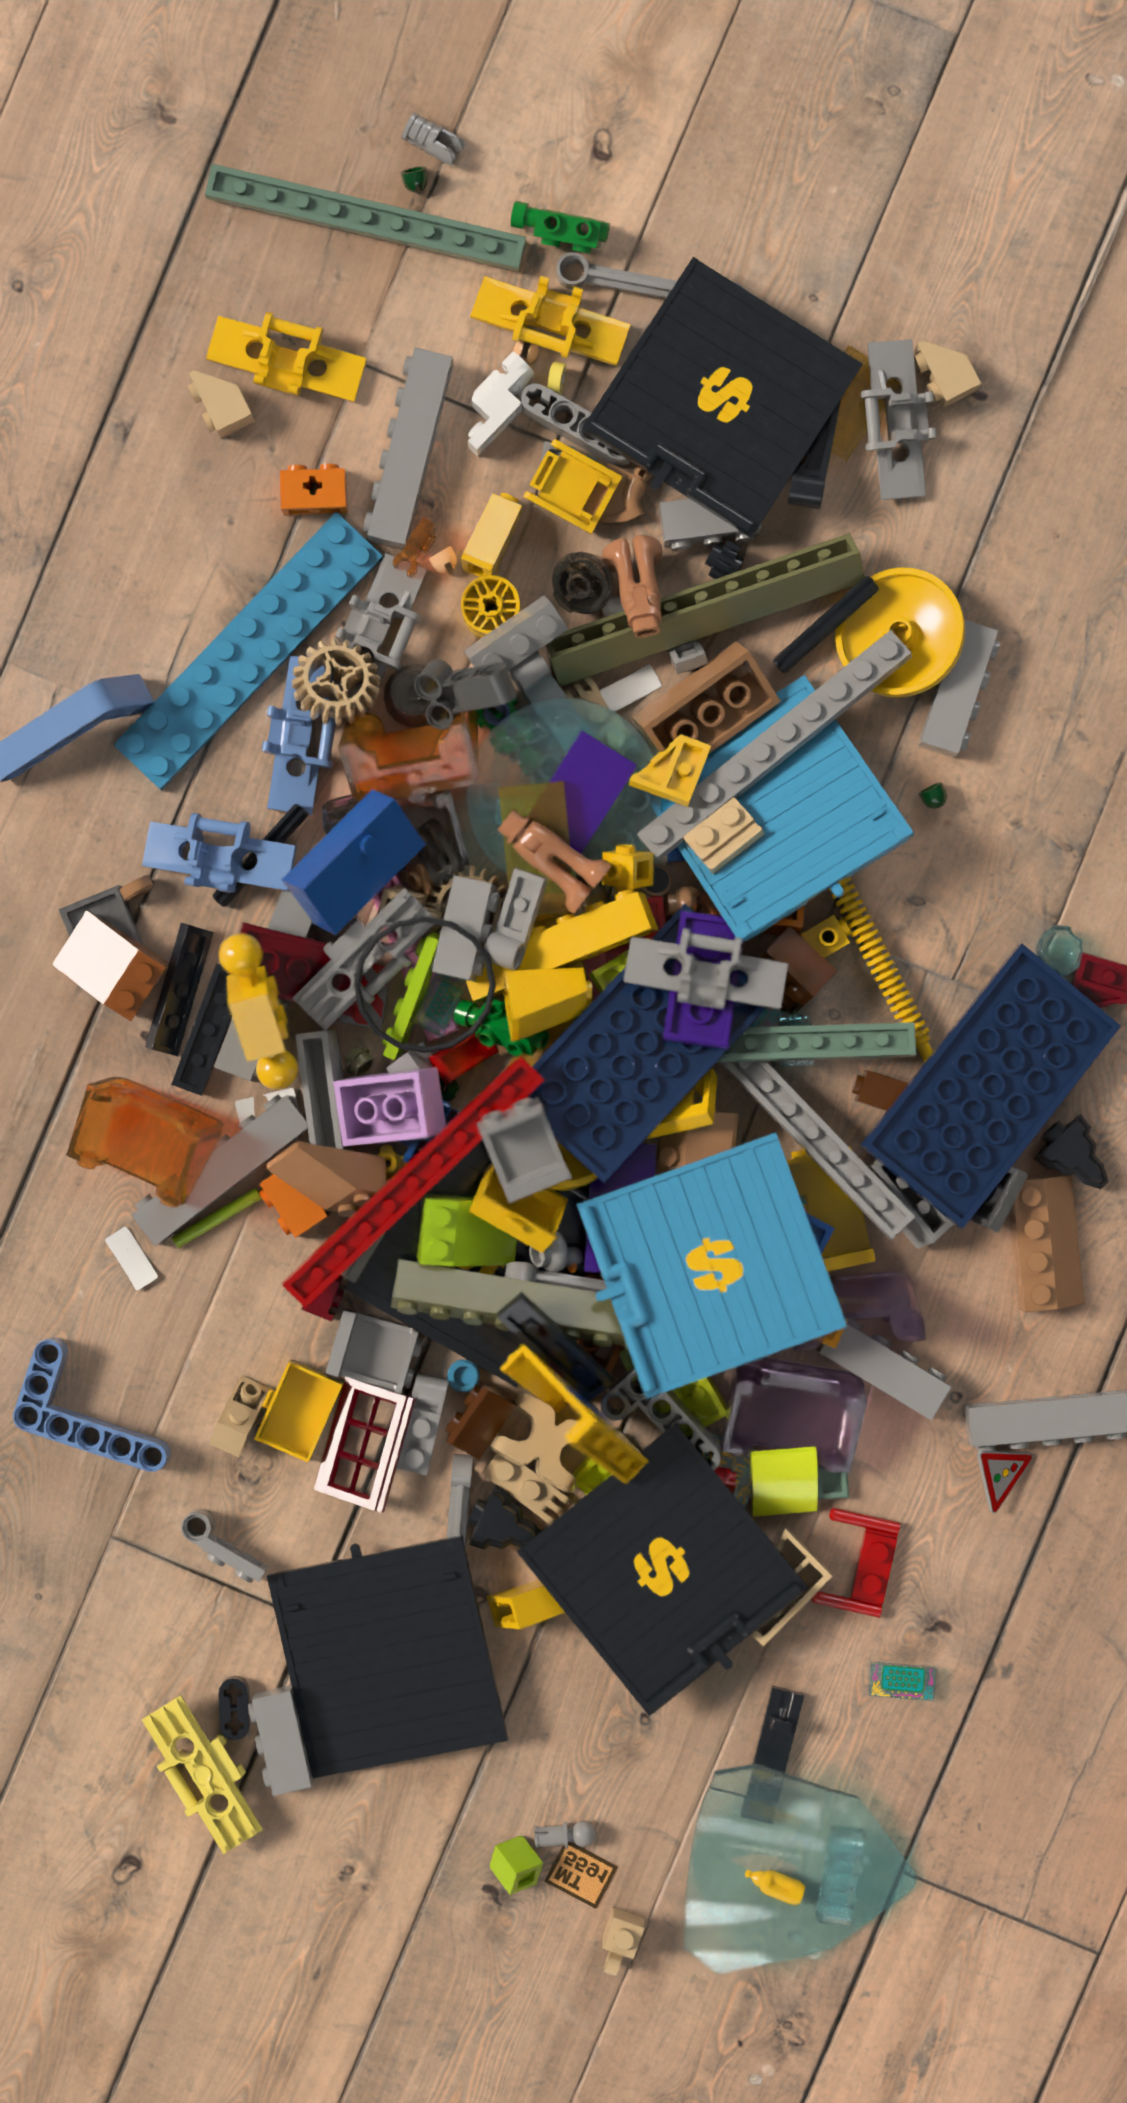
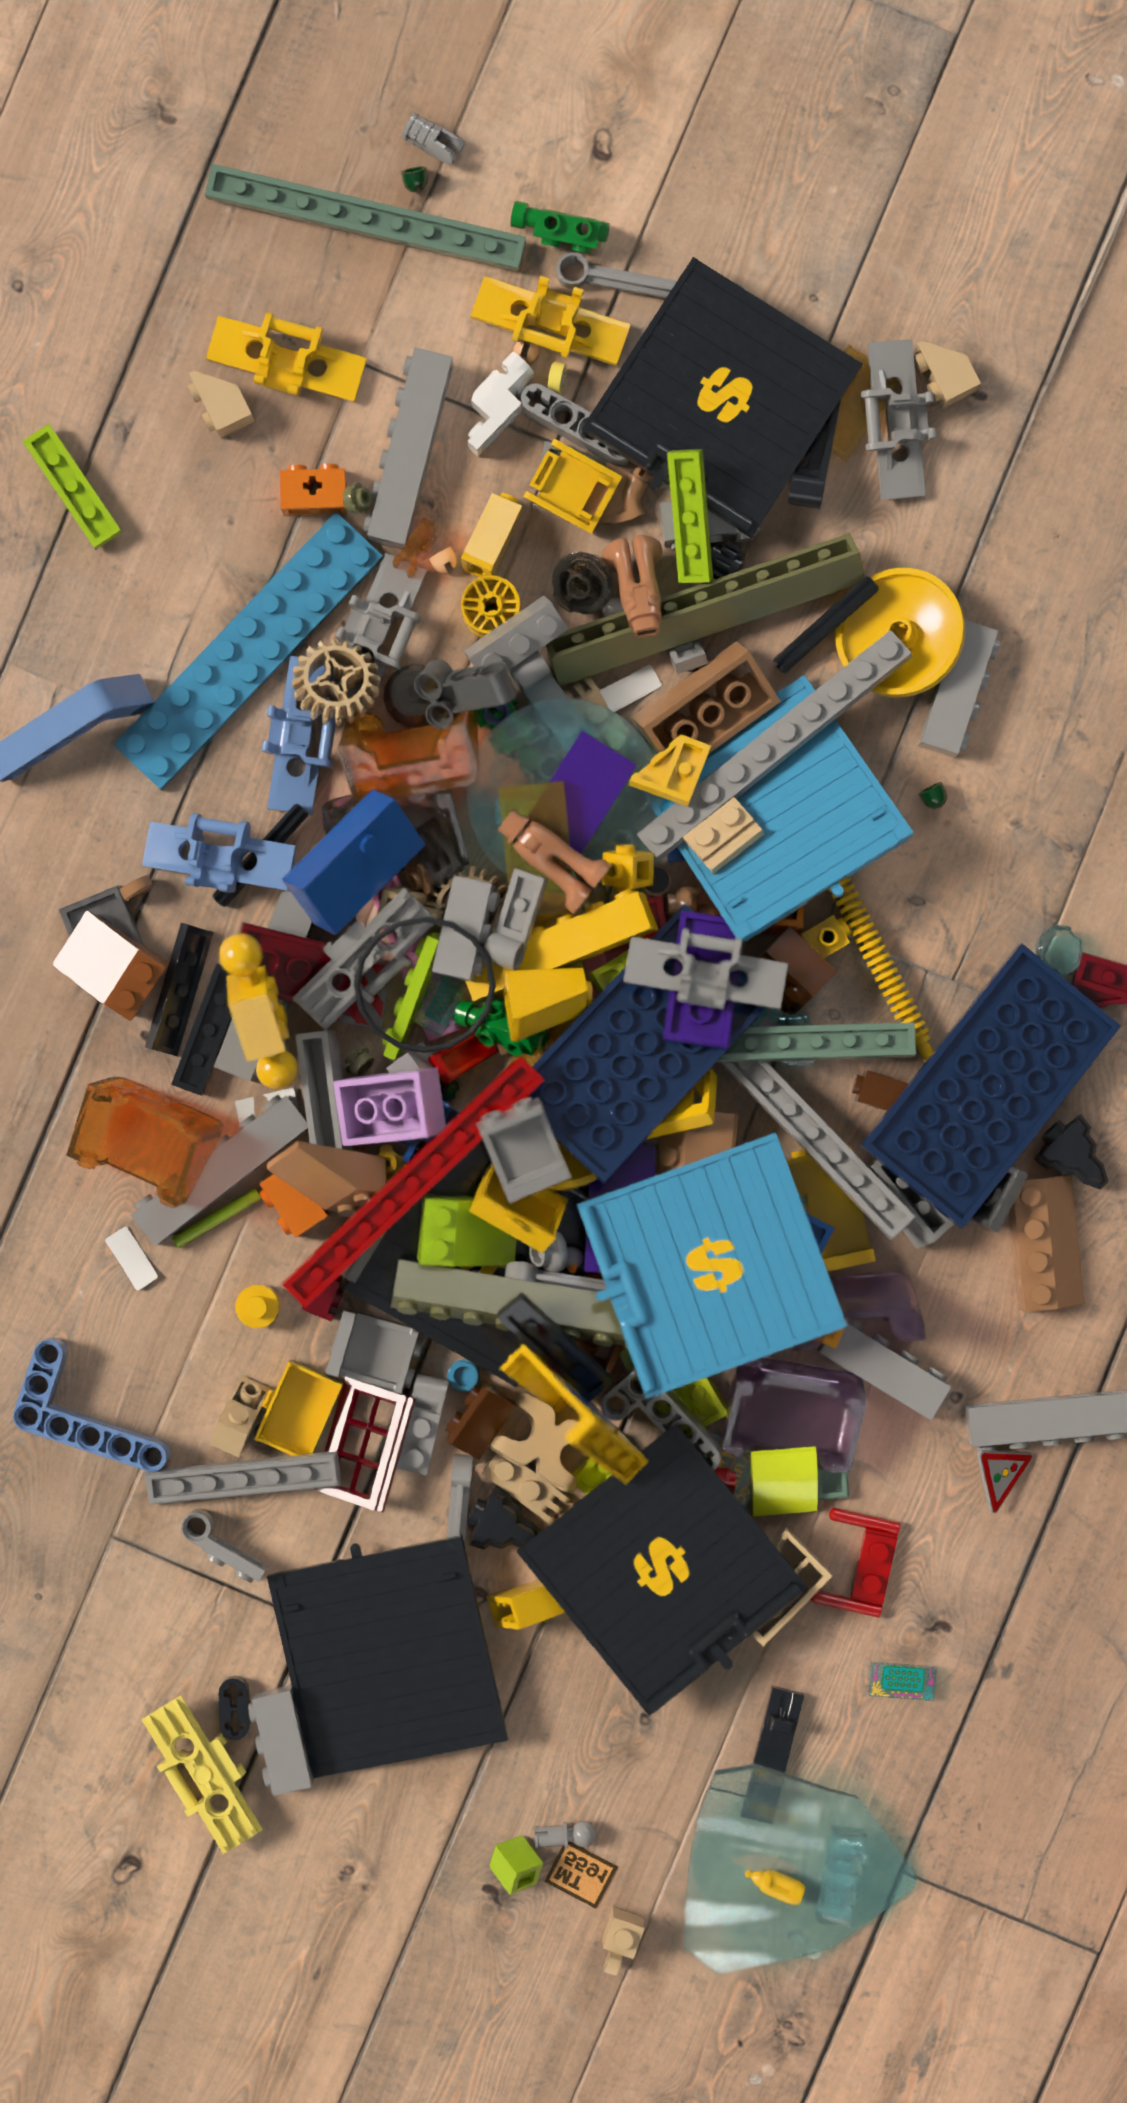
(72, 486): none -> lime plate
(243, 1478): none -> light grey tile
(258, 1306): none -> yellow piece
(357, 498): none -> olive plate
(690, 516): none -> lime plate

